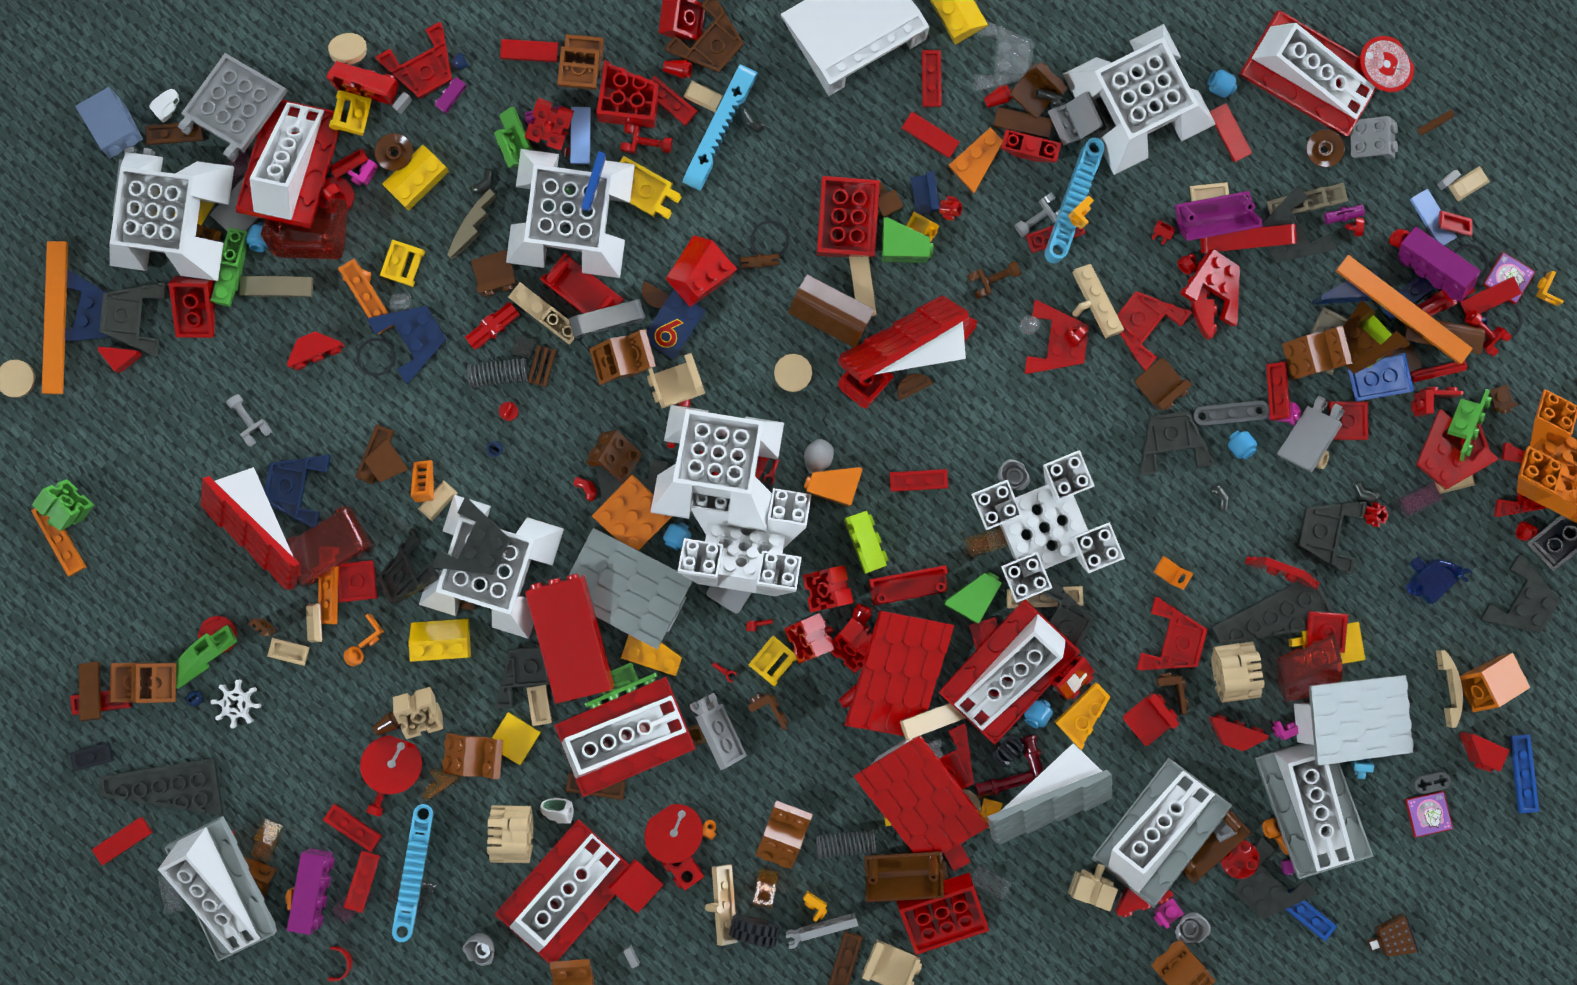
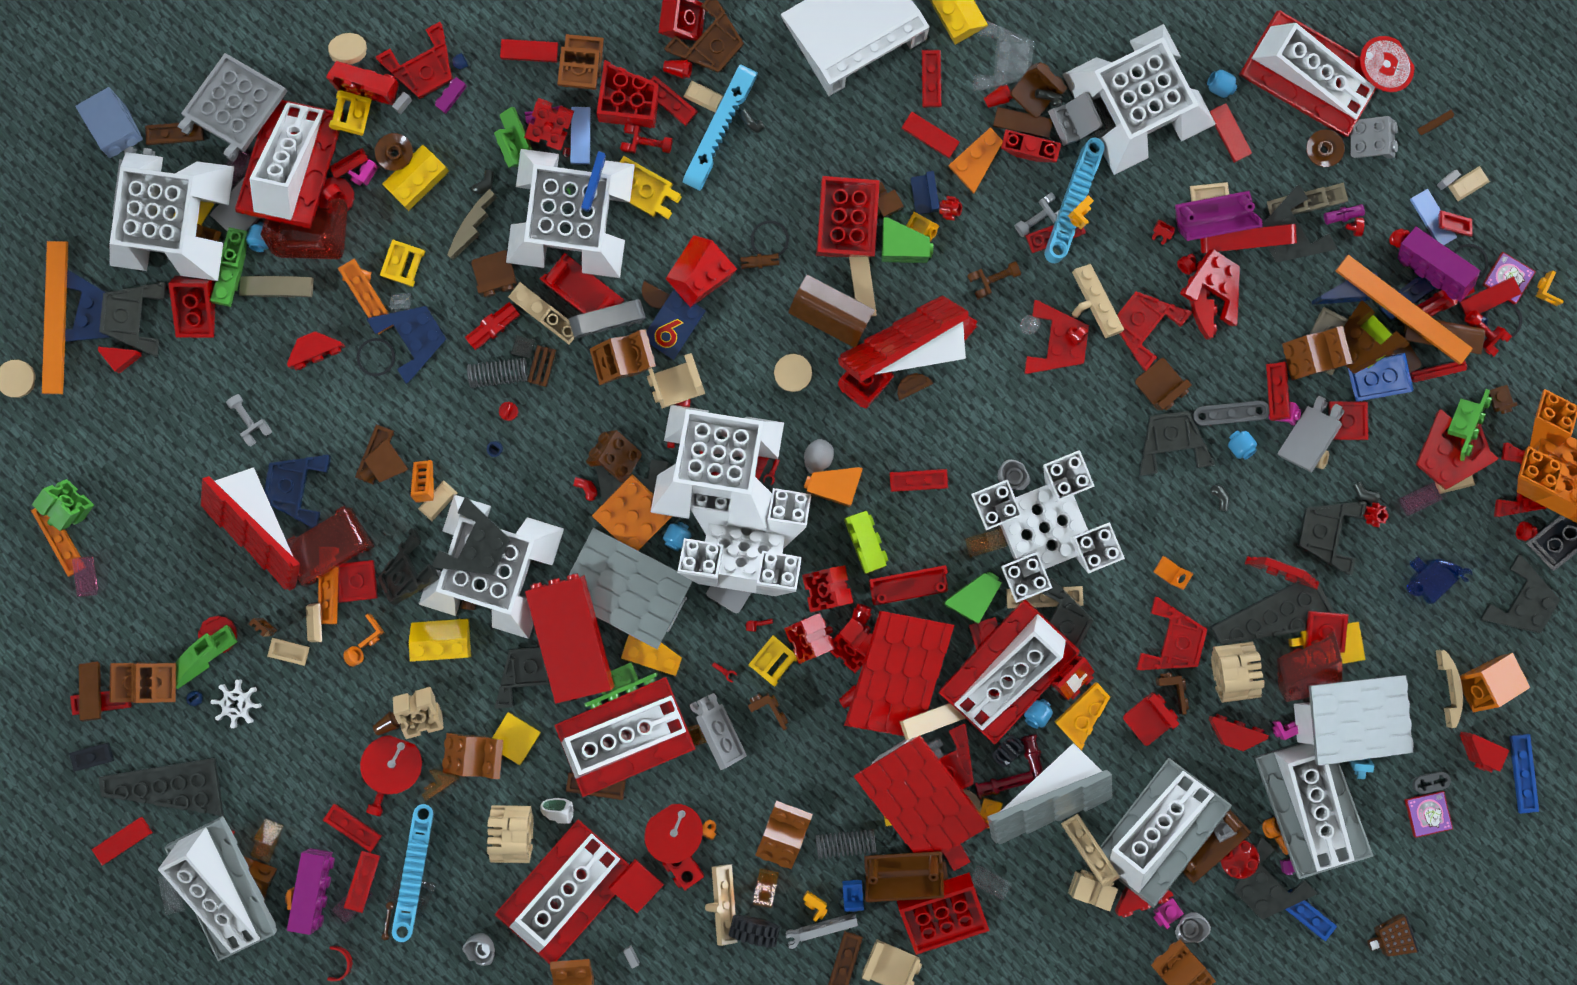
(85, 576): none -> clear pink tile
(165, 104): white rock -> none
(390, 905): none -> reddish brown hinge
(539, 705): tan tile -> none
(853, 896): none -> blue bracket
(1090, 850): none -> tan tile
(1424, 400): red bracket -> none

